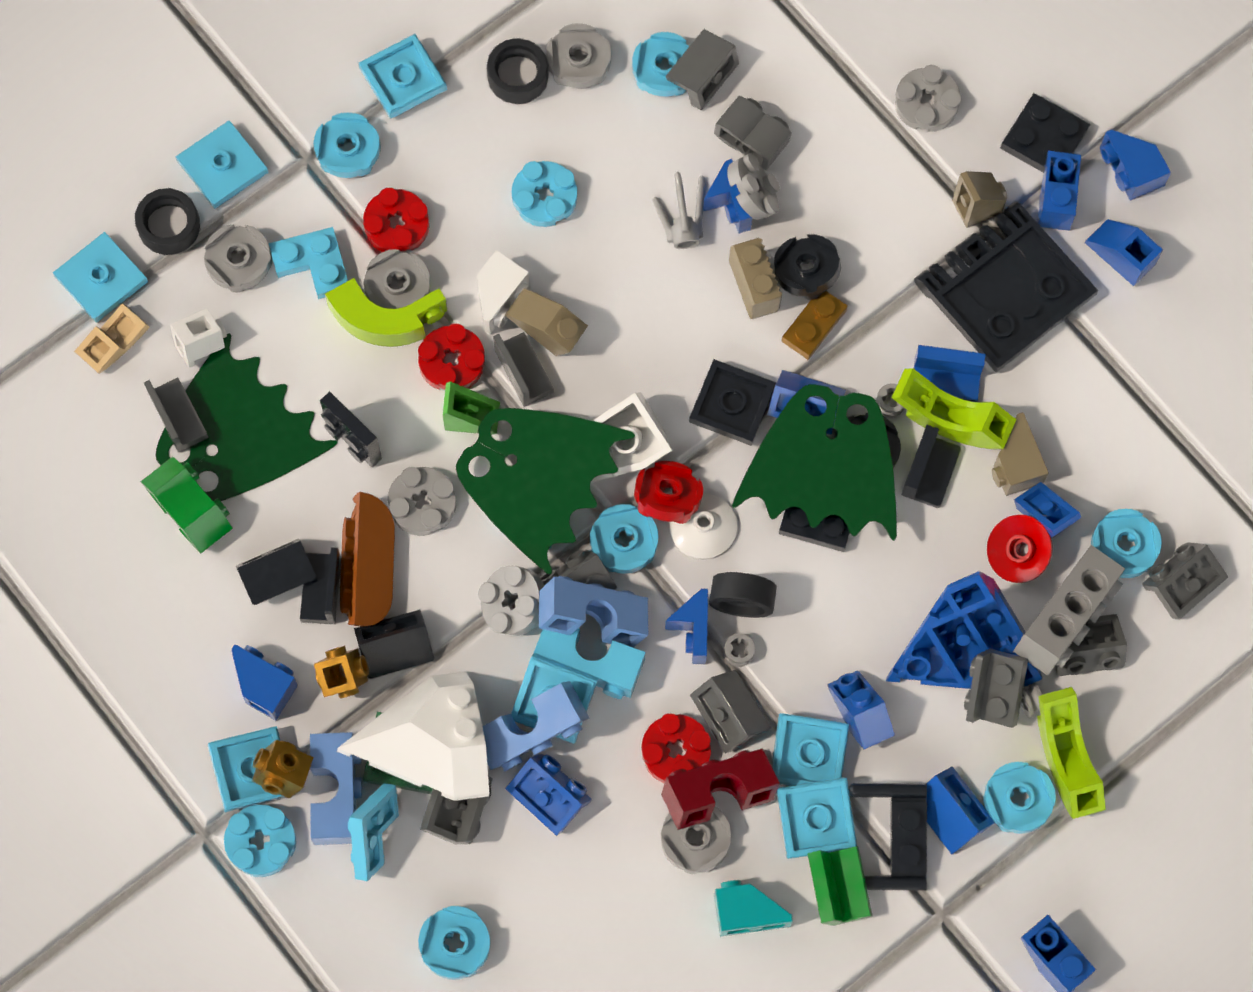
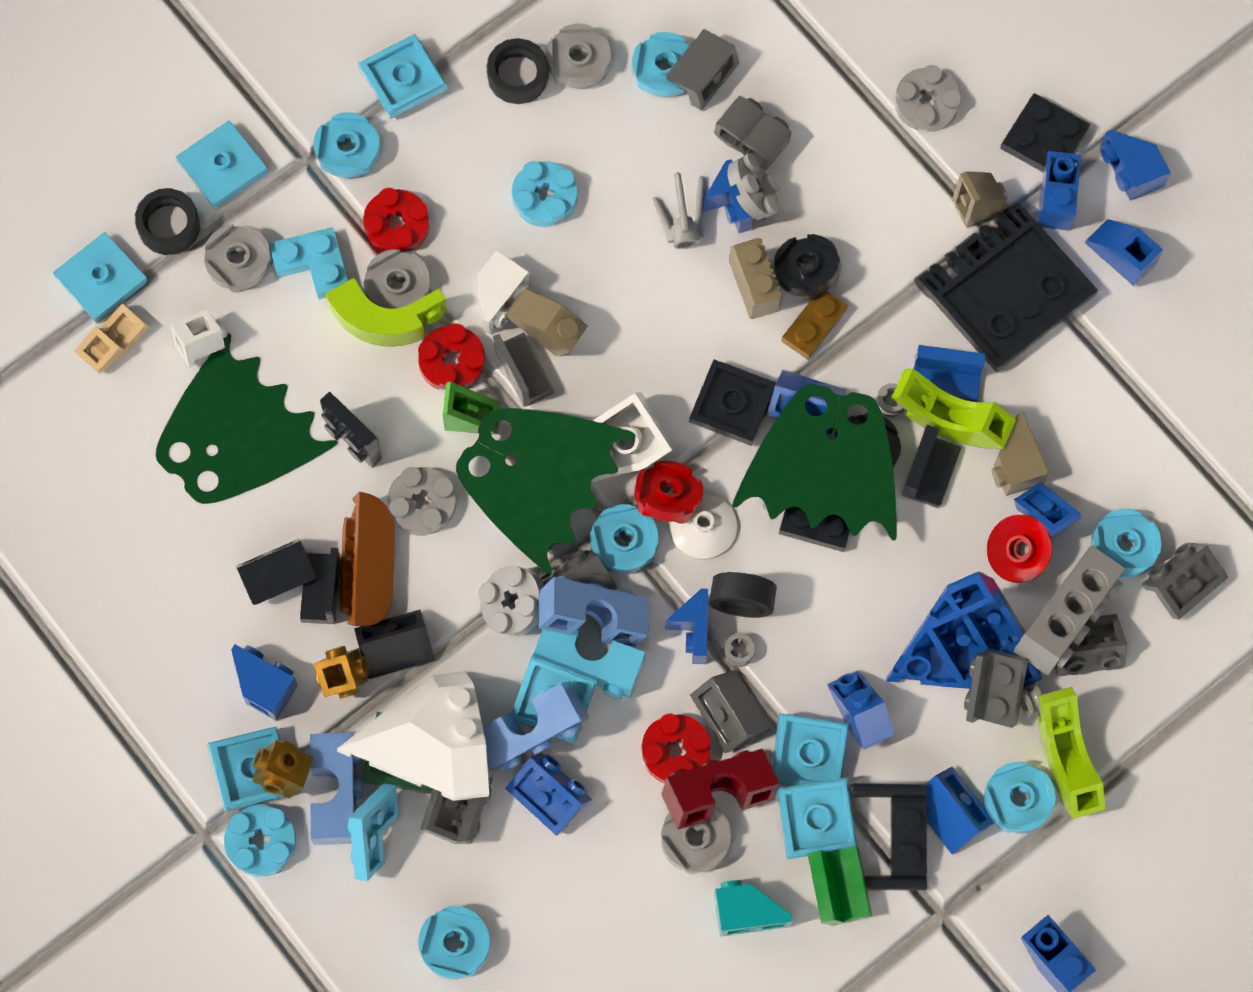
(177, 414): dark grey panel -> none
(181, 497): green brick -> none

